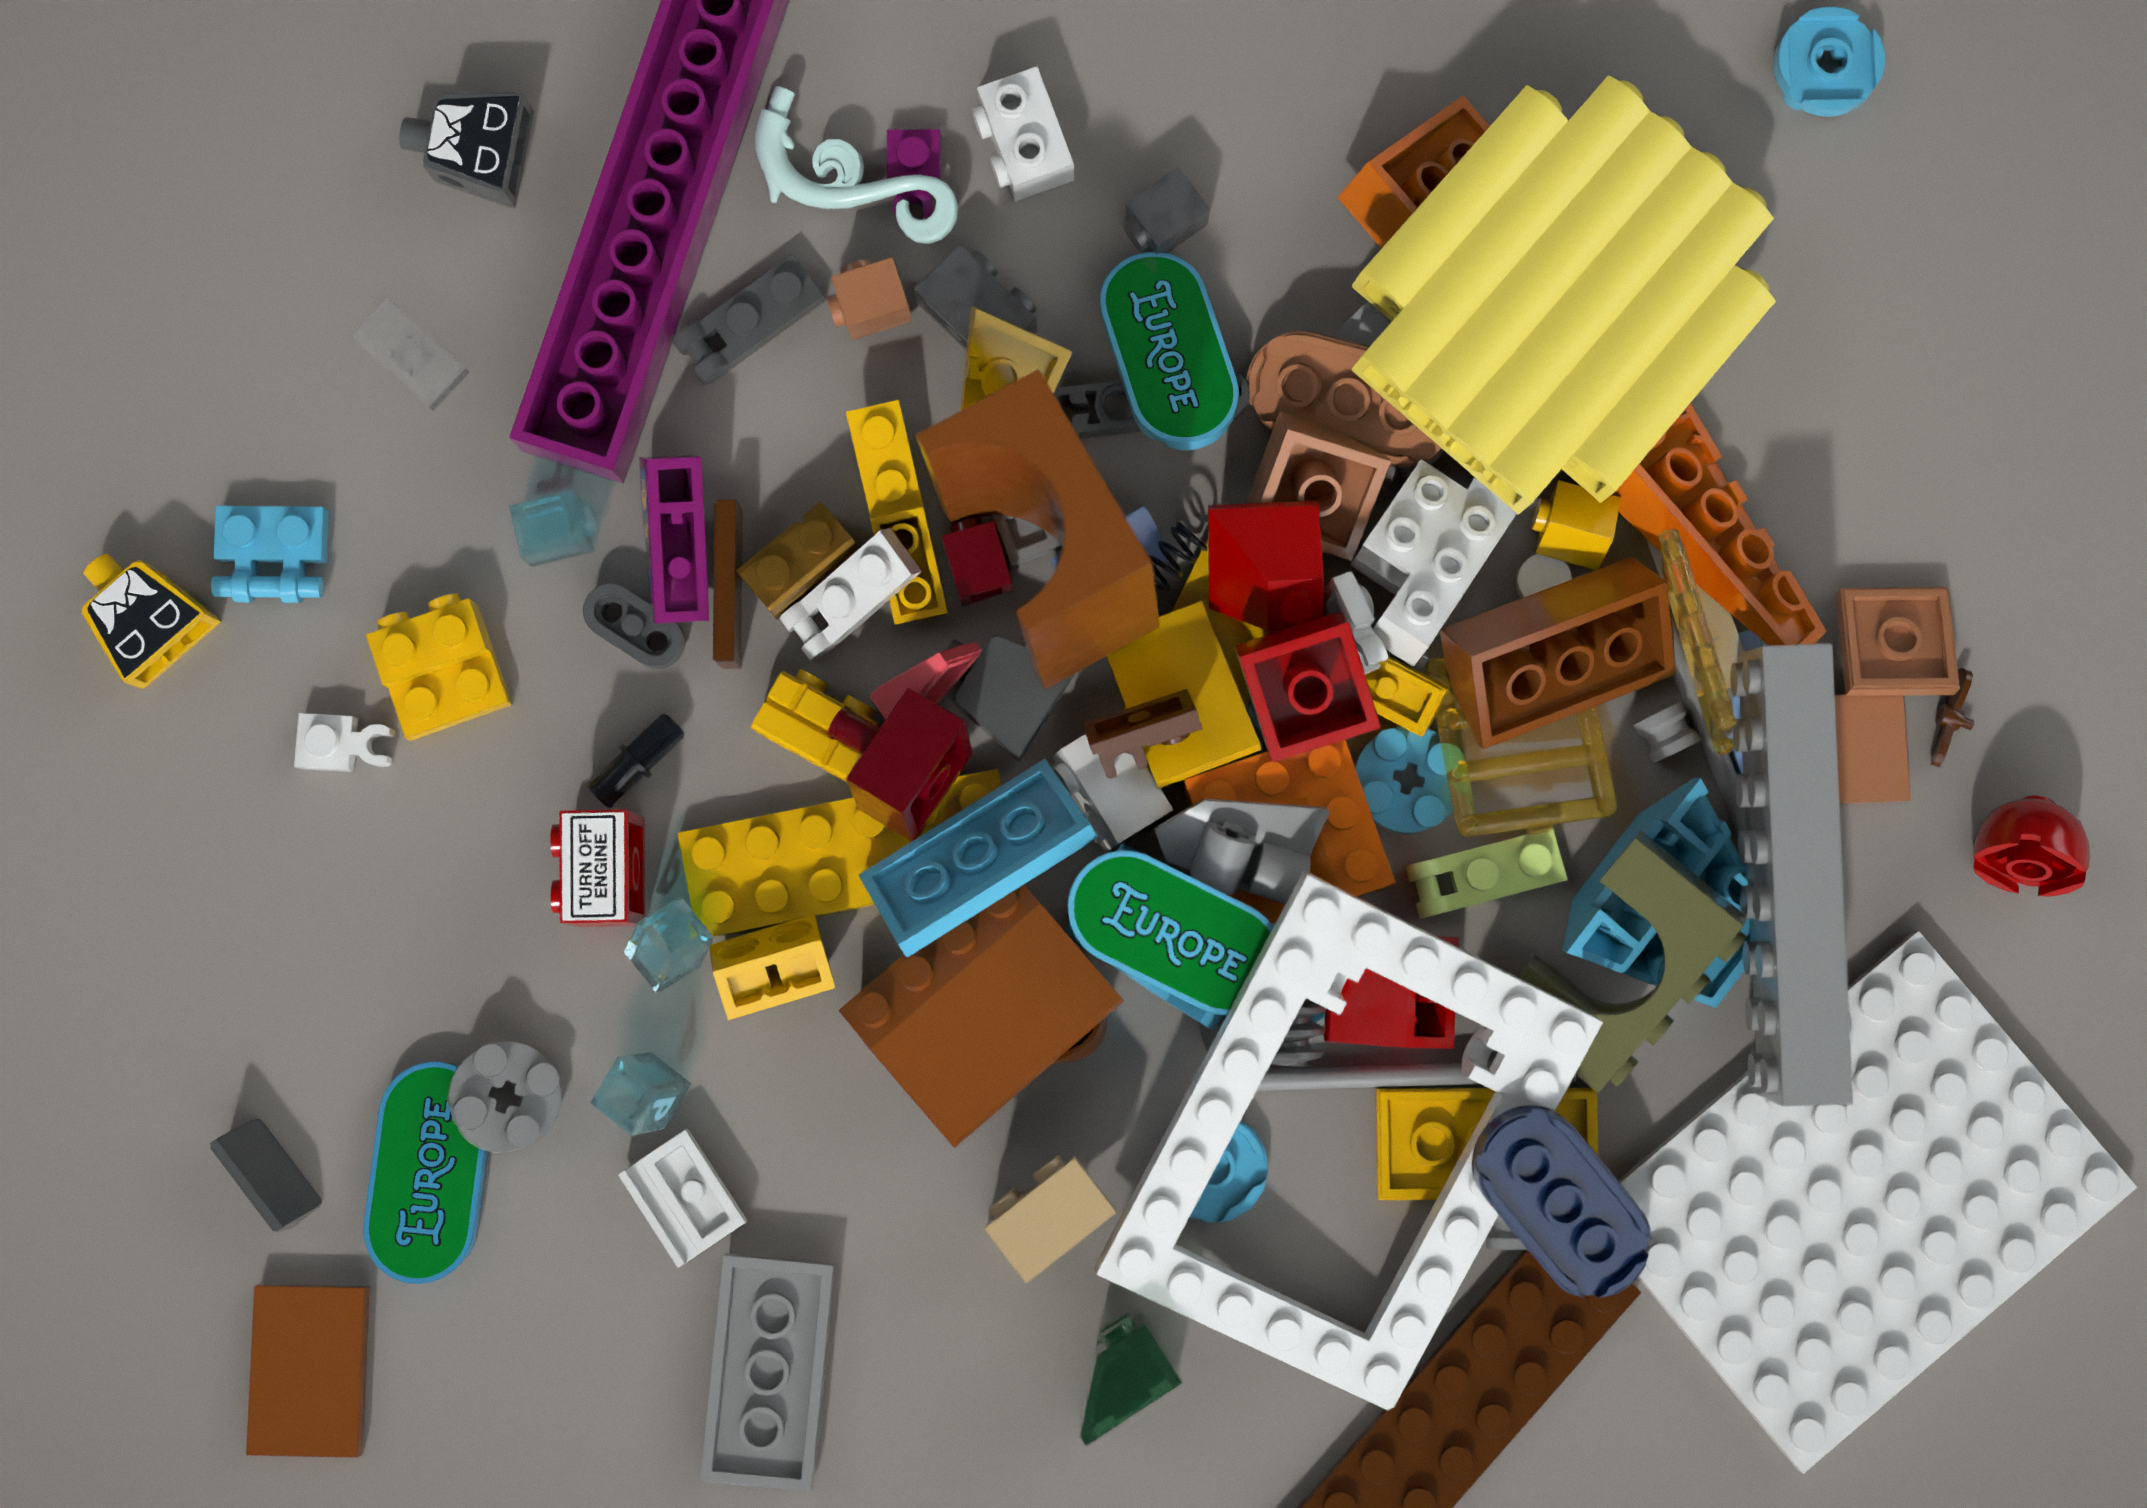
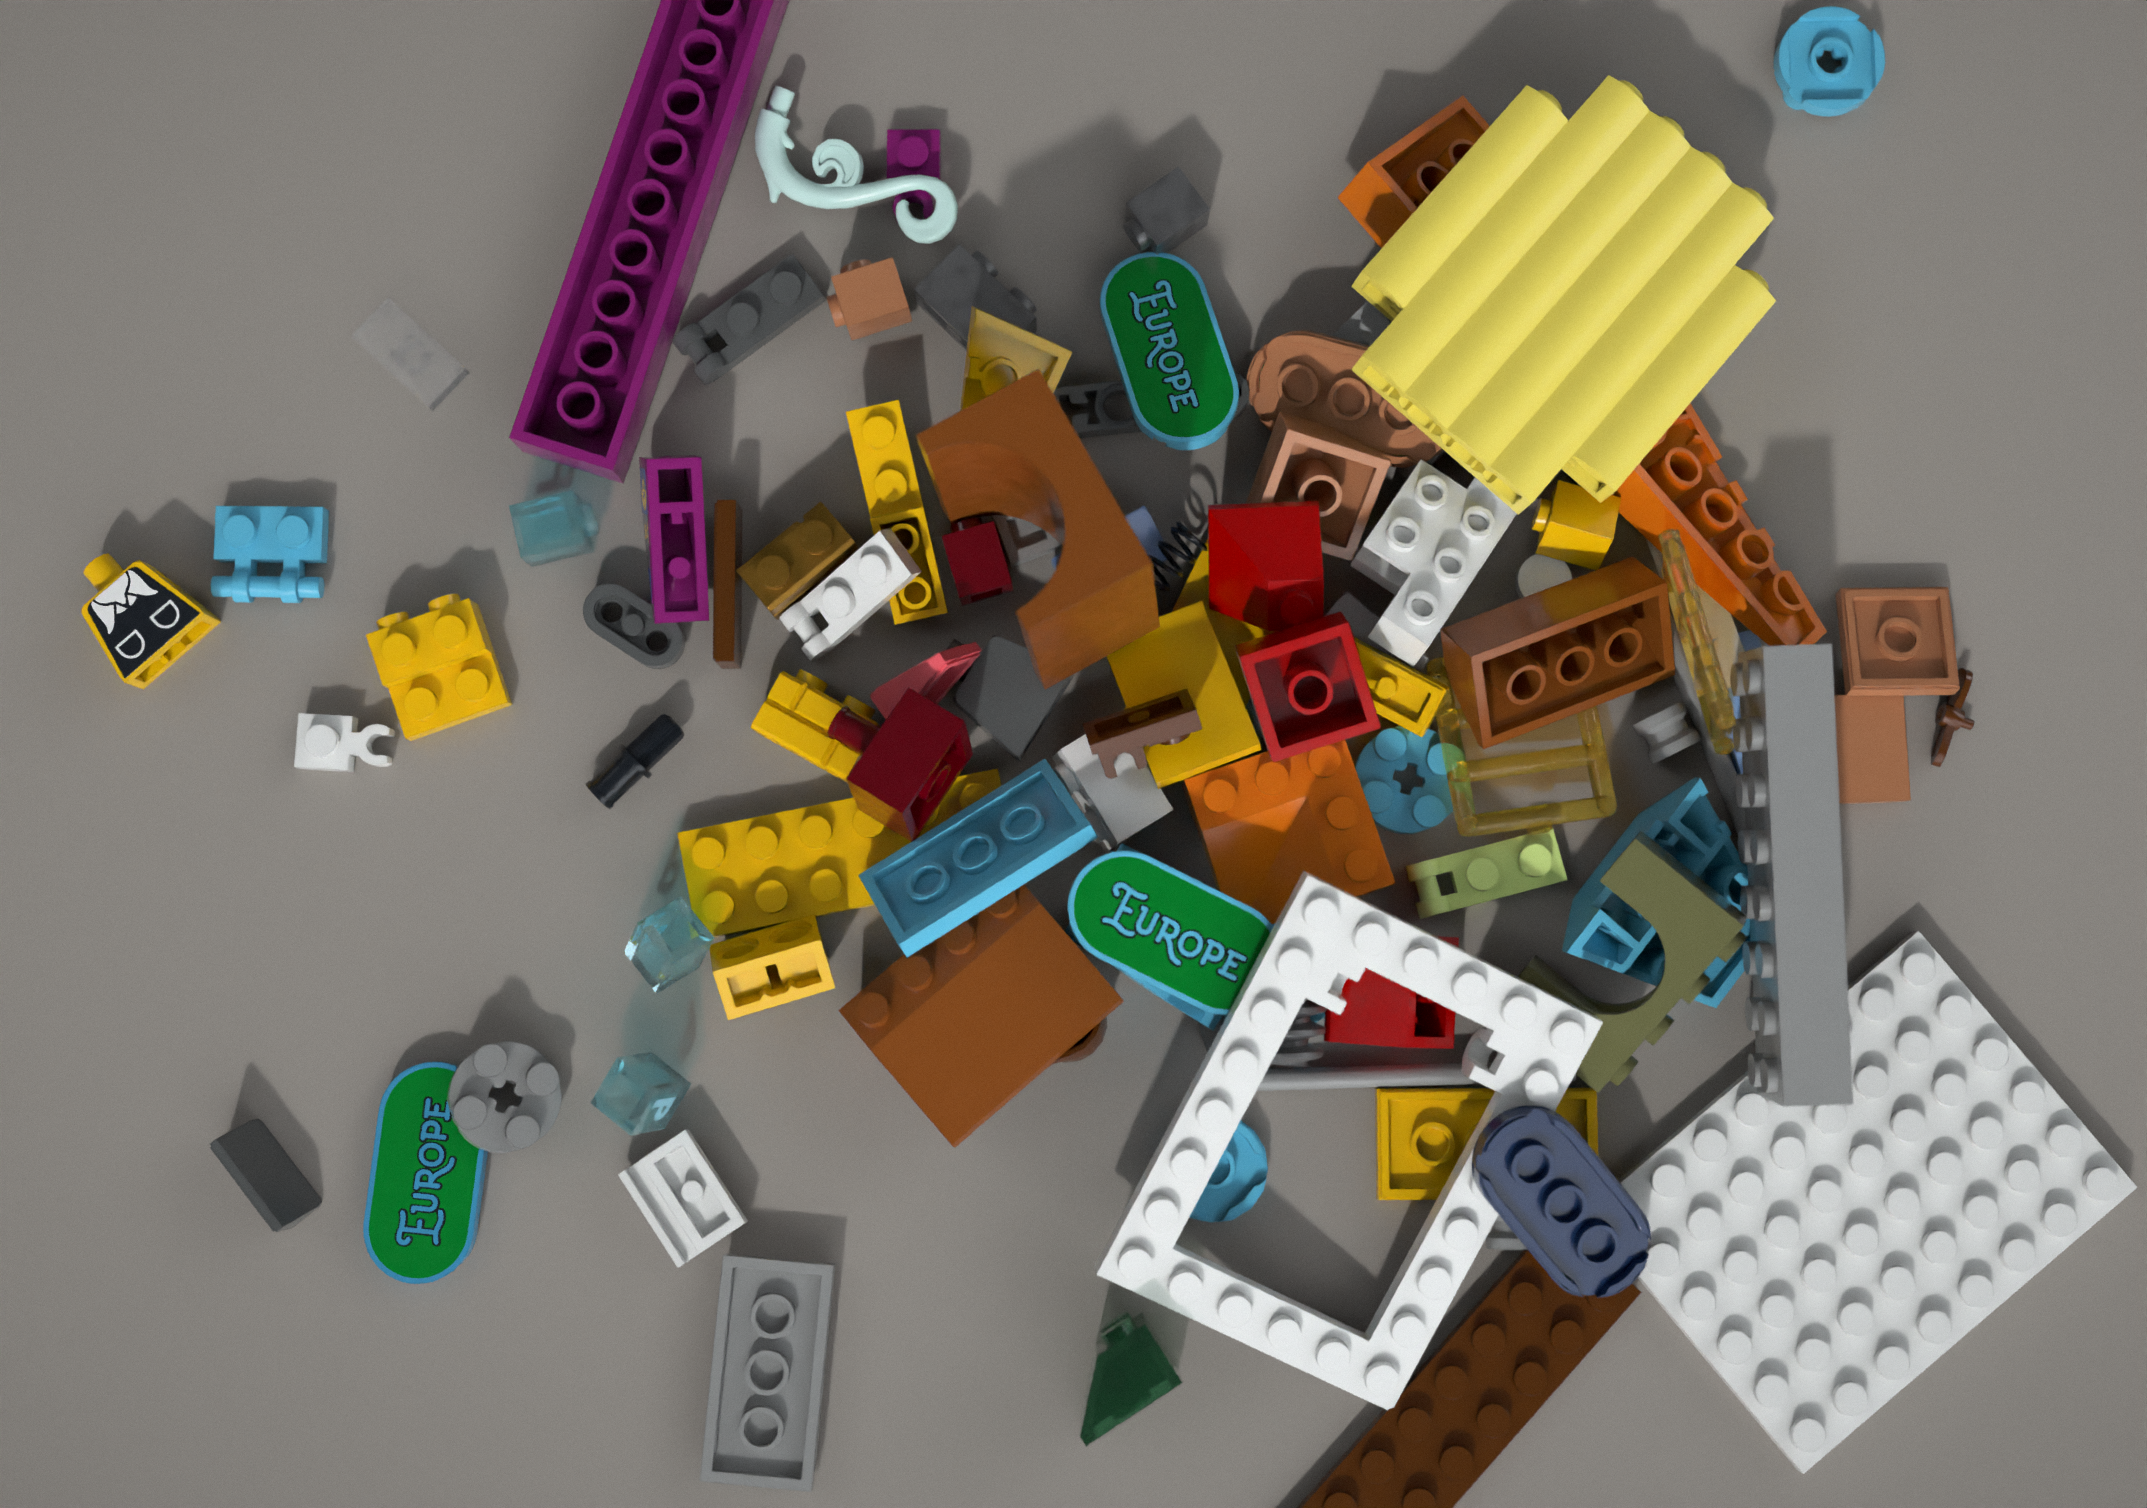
(308, 1370): dark orange tile -> none
(474, 143): torso -> none
(599, 868): brick -> none
(1024, 134): white brick -> none
(1049, 1218): tan brick -> none
(1244, 844): light grey panel -> none
(1357, 606): white plate -> none
(2032, 845): red cylinder -> none

